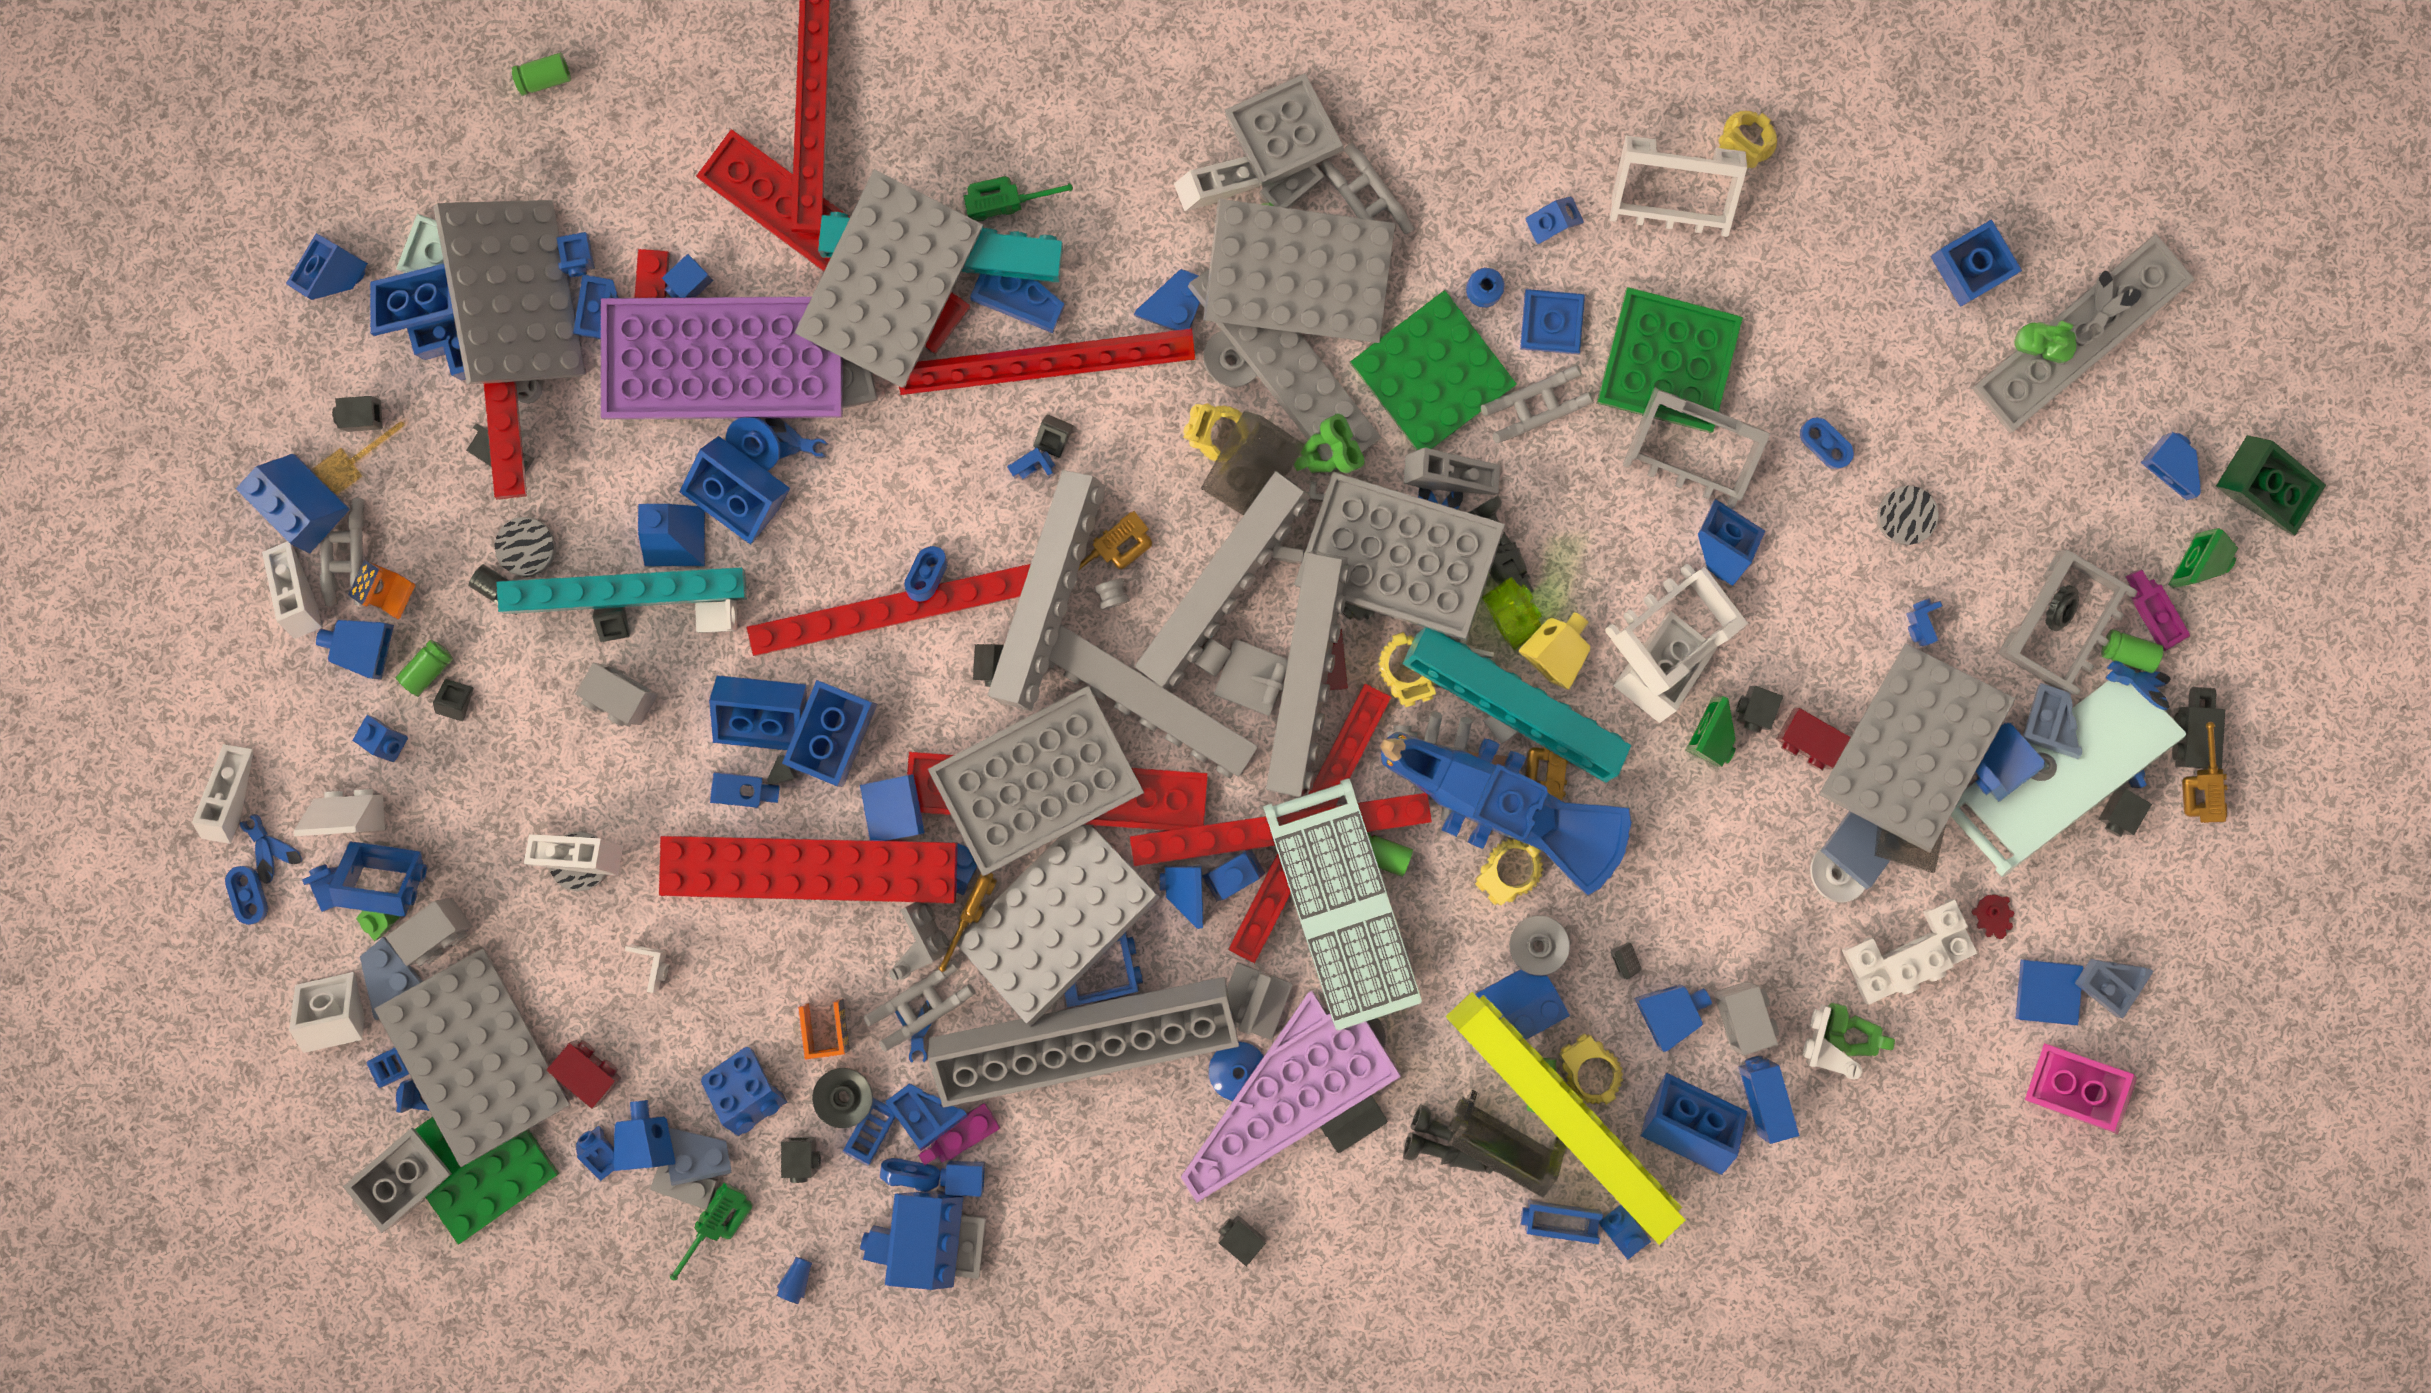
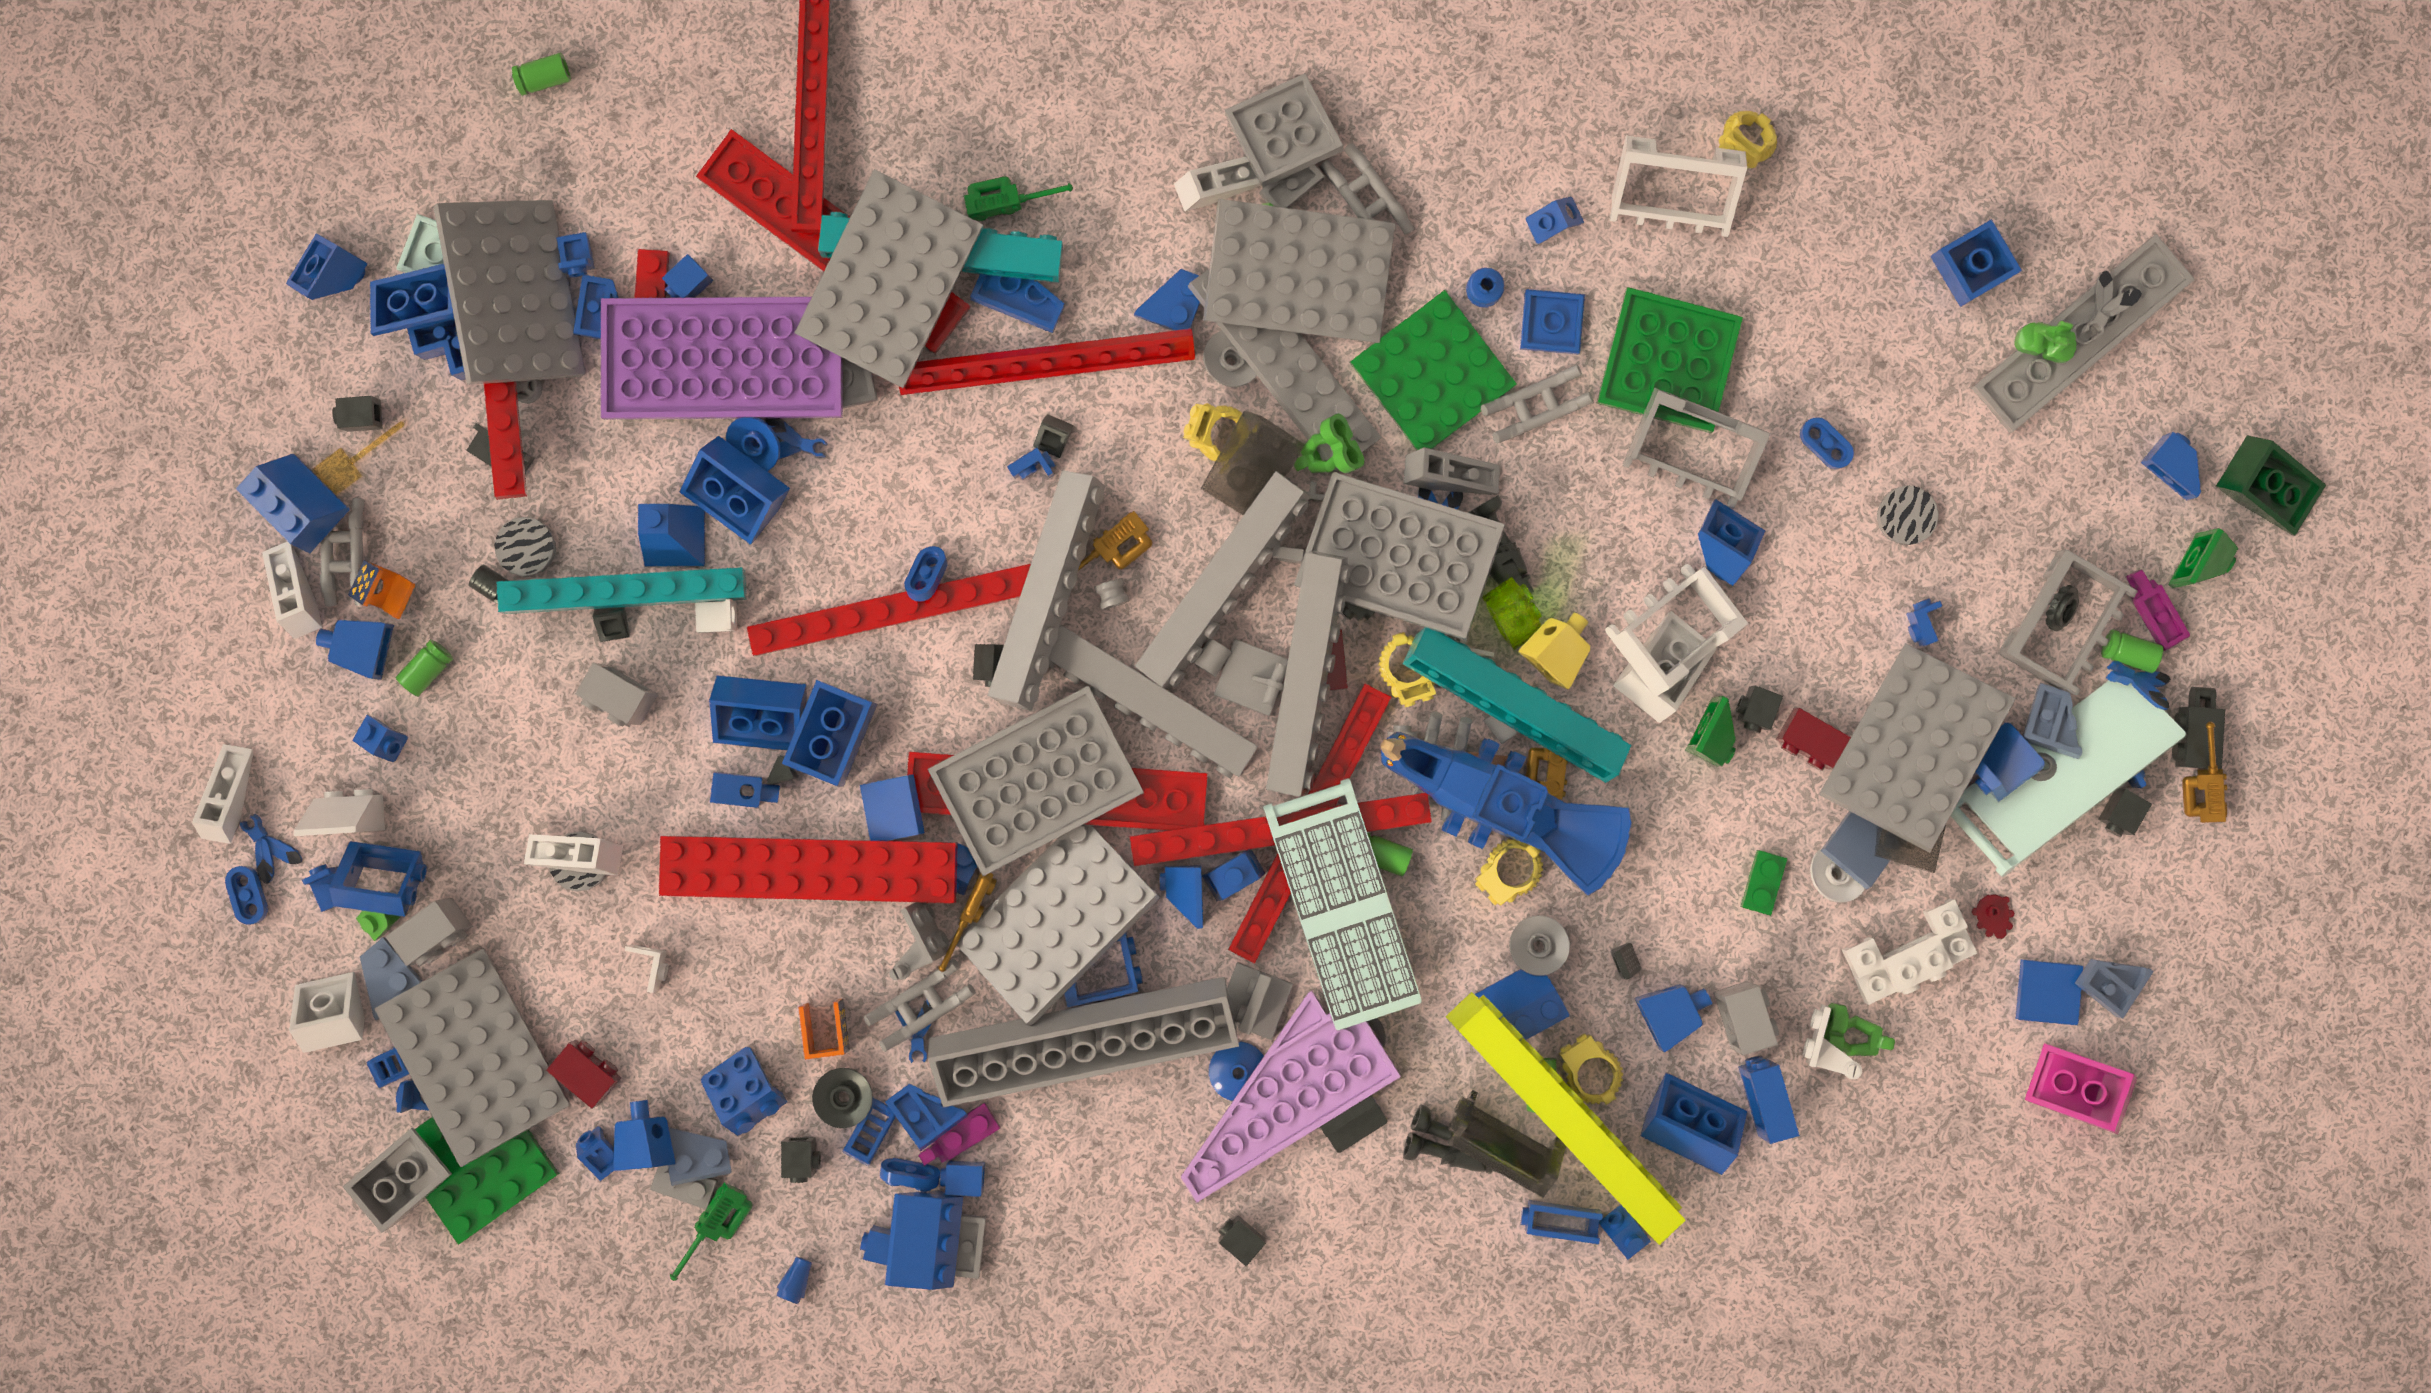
(453, 700): pearl dark grey slope -> none
(1763, 882): none -> green plate

